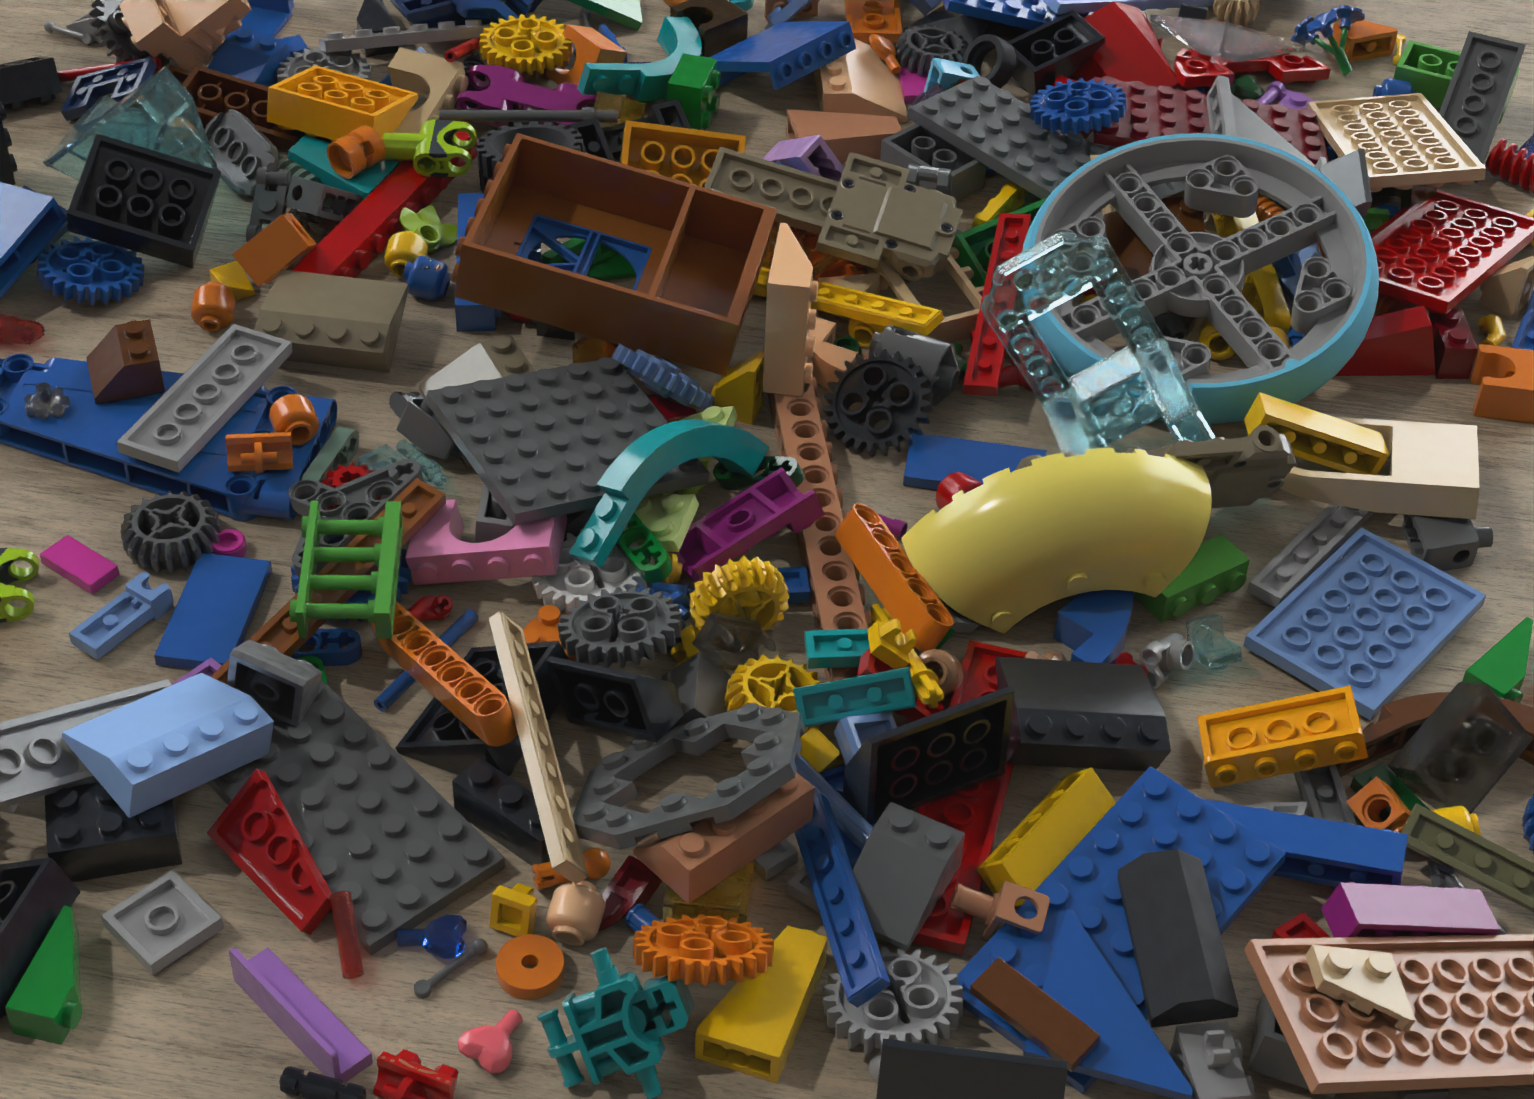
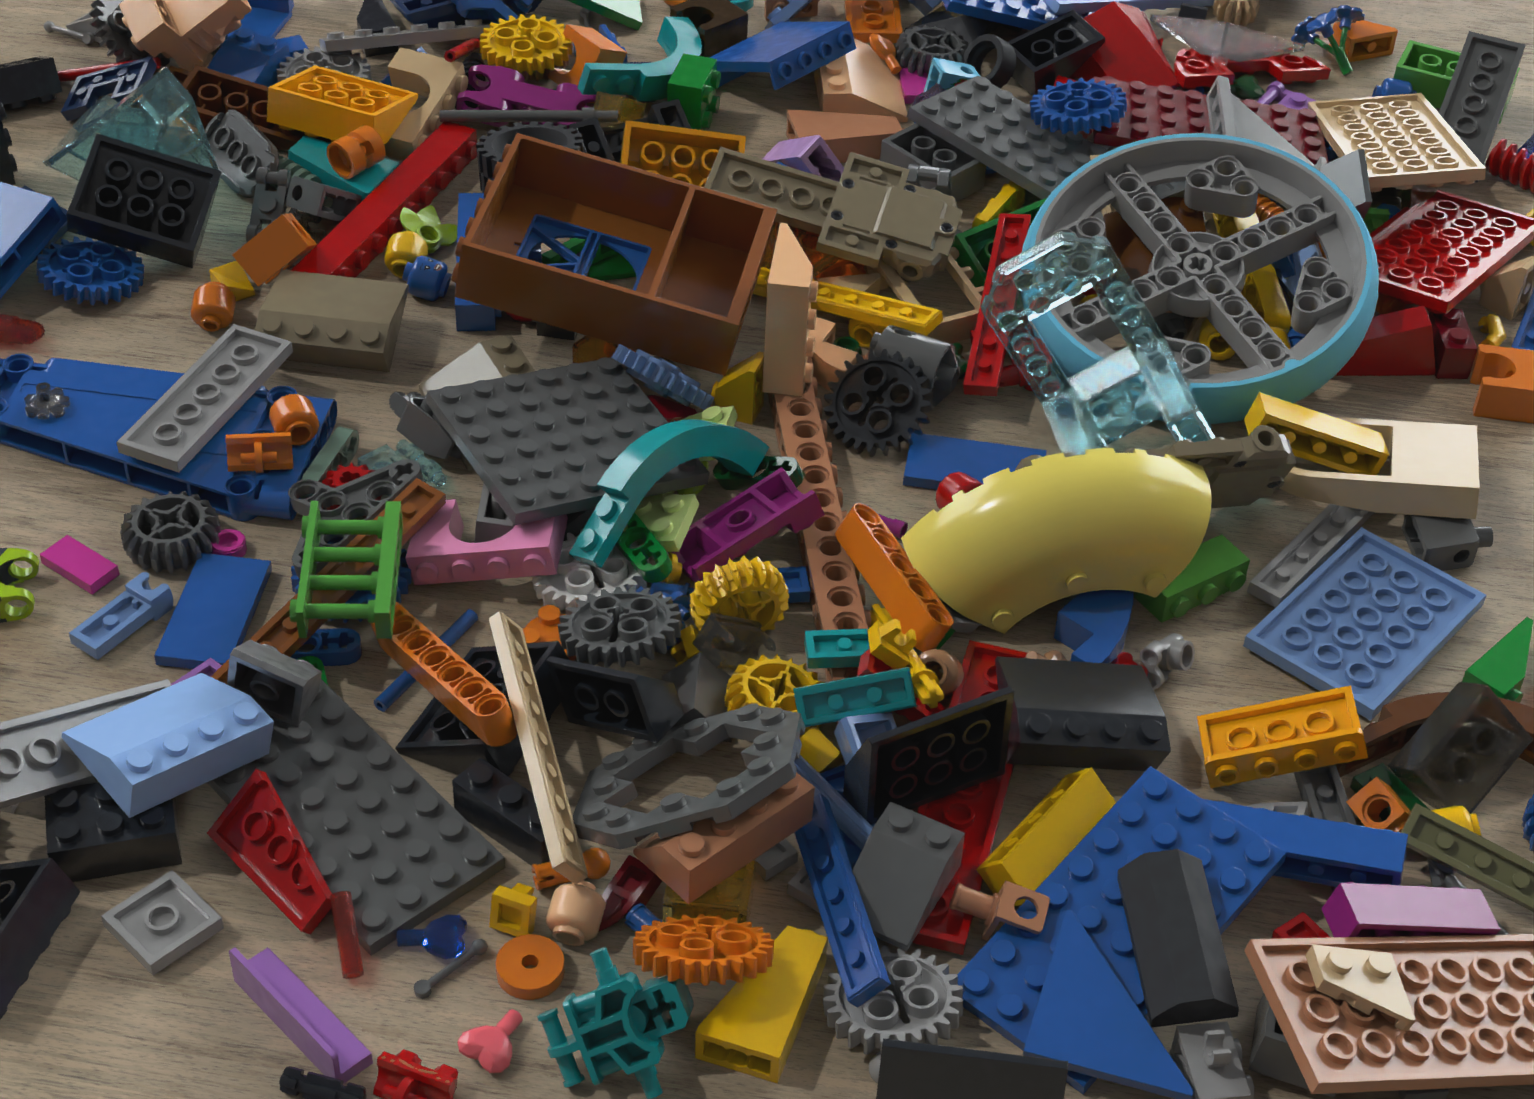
(50, 993): green slope -> none
(125, 363): reddish brown slope -> none
(432, 147): lime connector -> none
(432, 608): red arm -> none
(1035, 1014): reddish brown tile -> none
(1209, 642): clear light blue bracket -> none
(1400, 39): yellow hinge -> none

